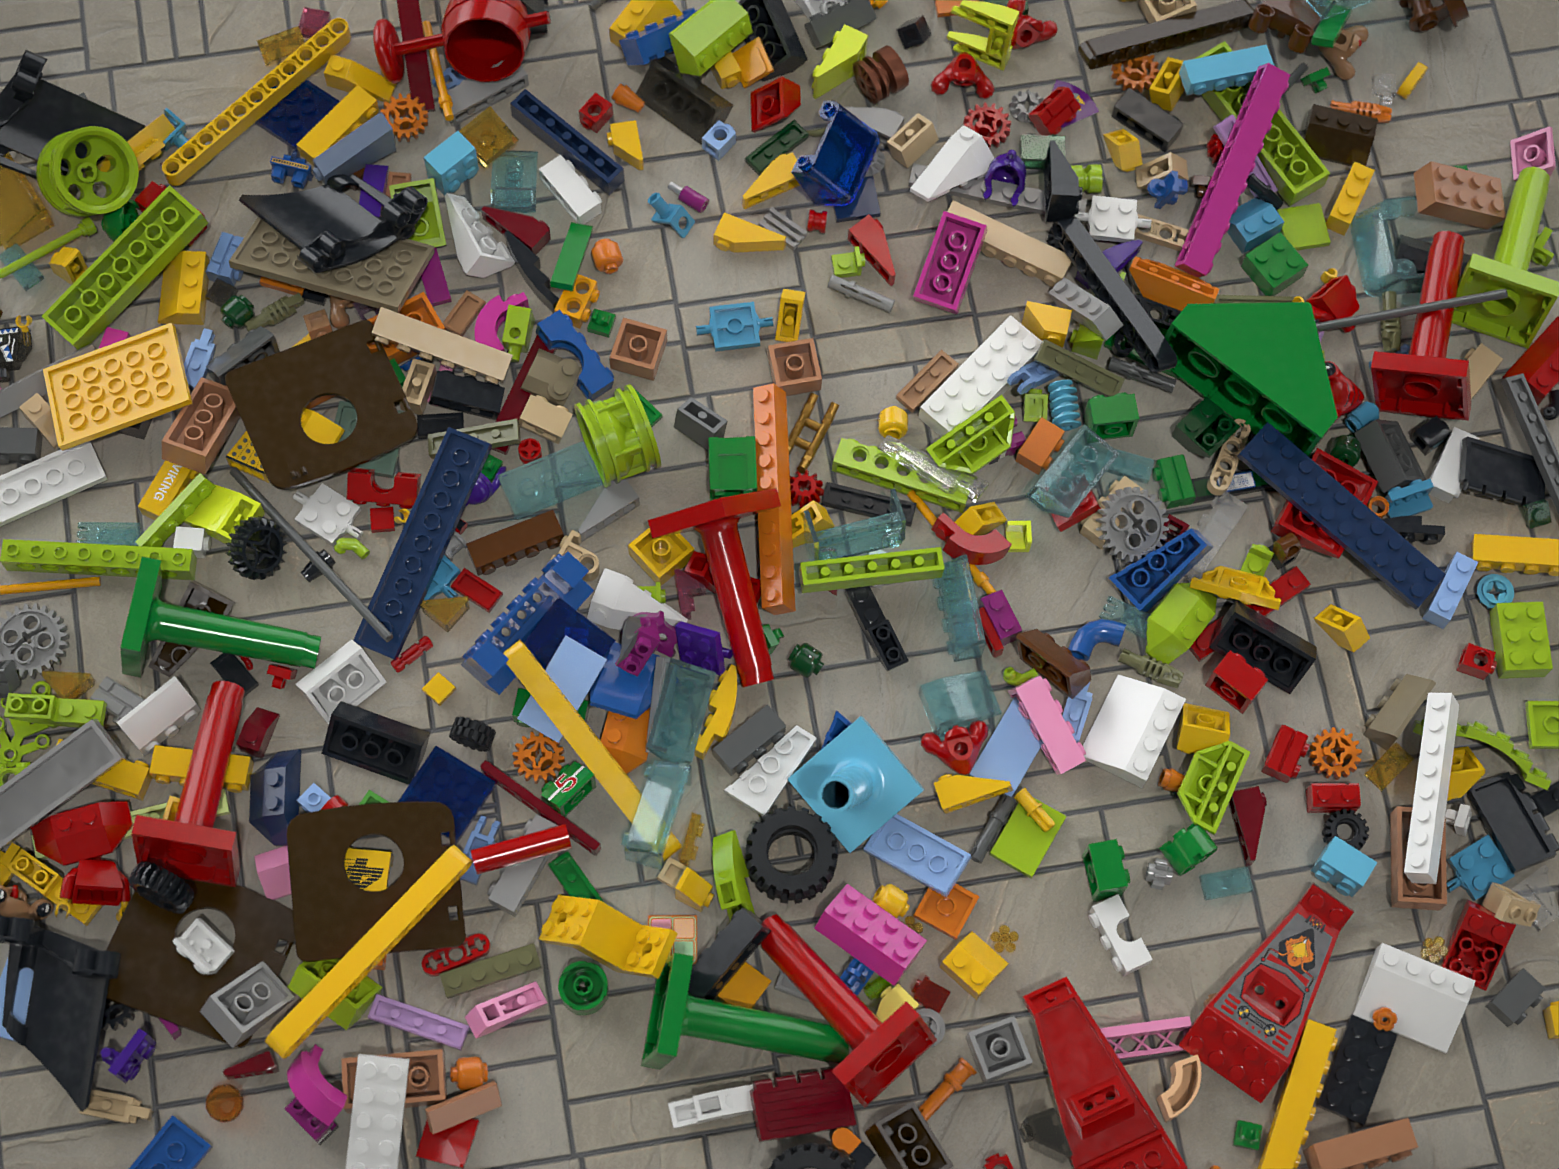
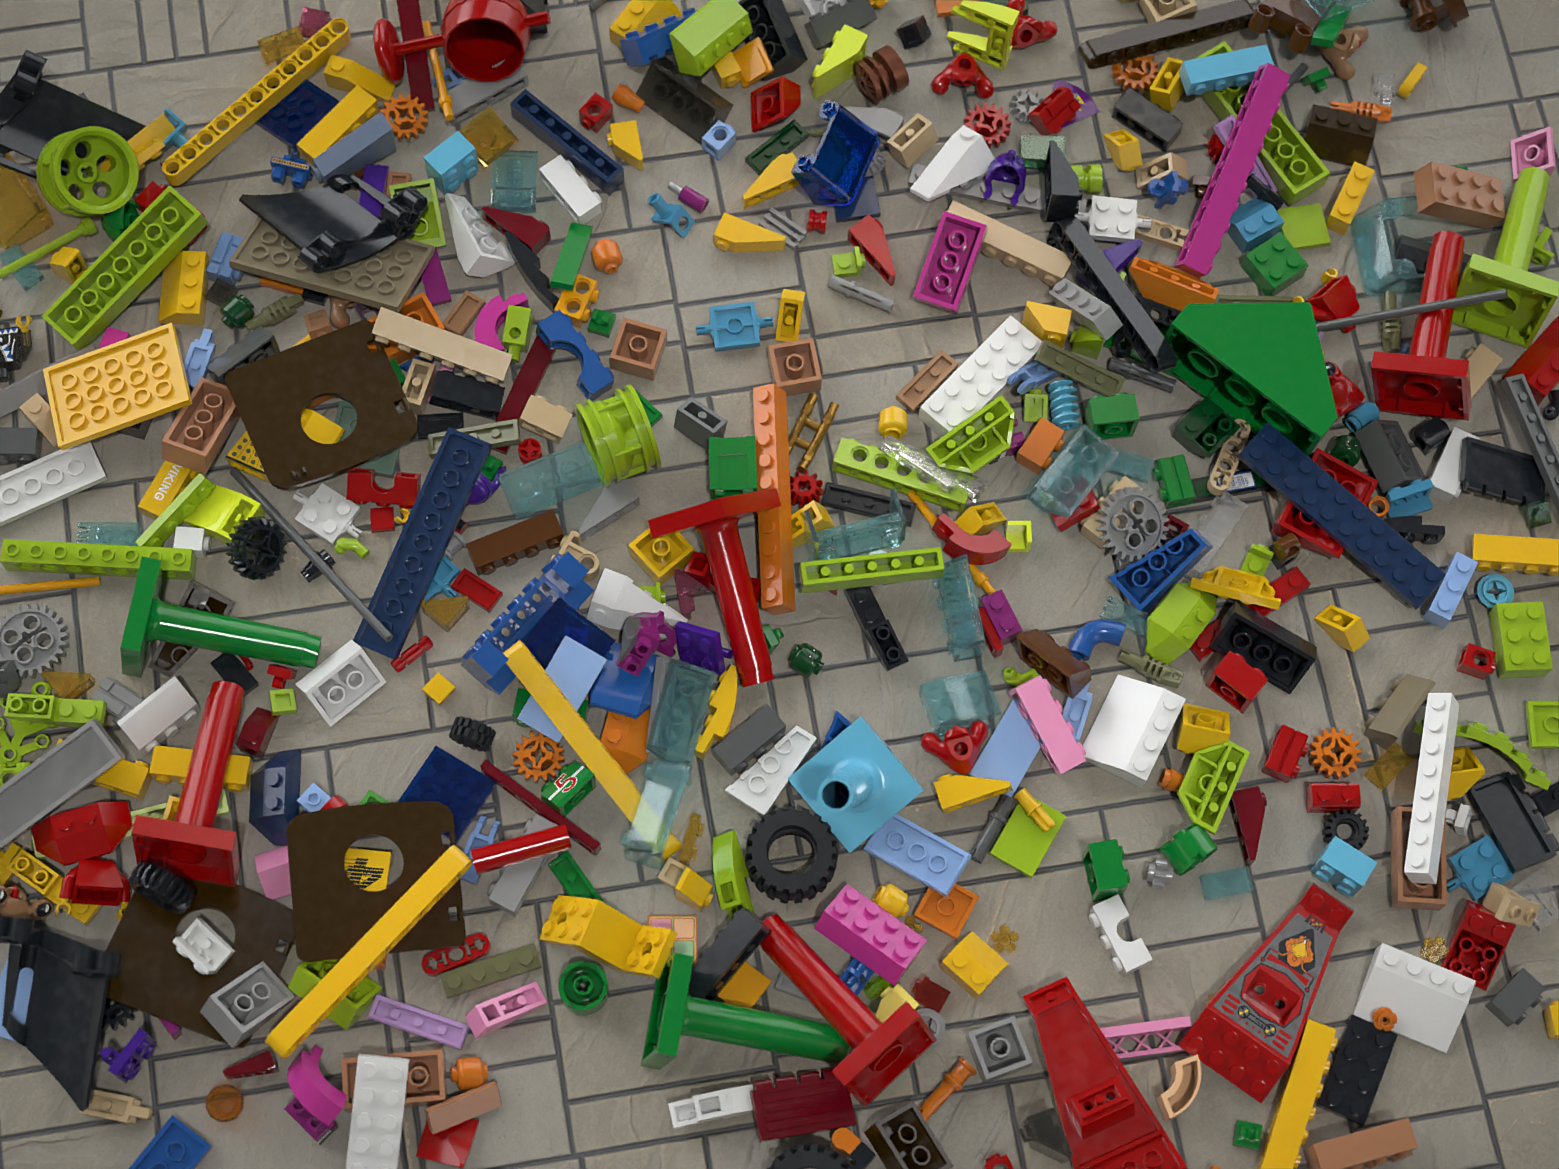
(282, 702): none -> lime plate
(375, 743): black slope -> none
(551, 377): dark tan slope -> none

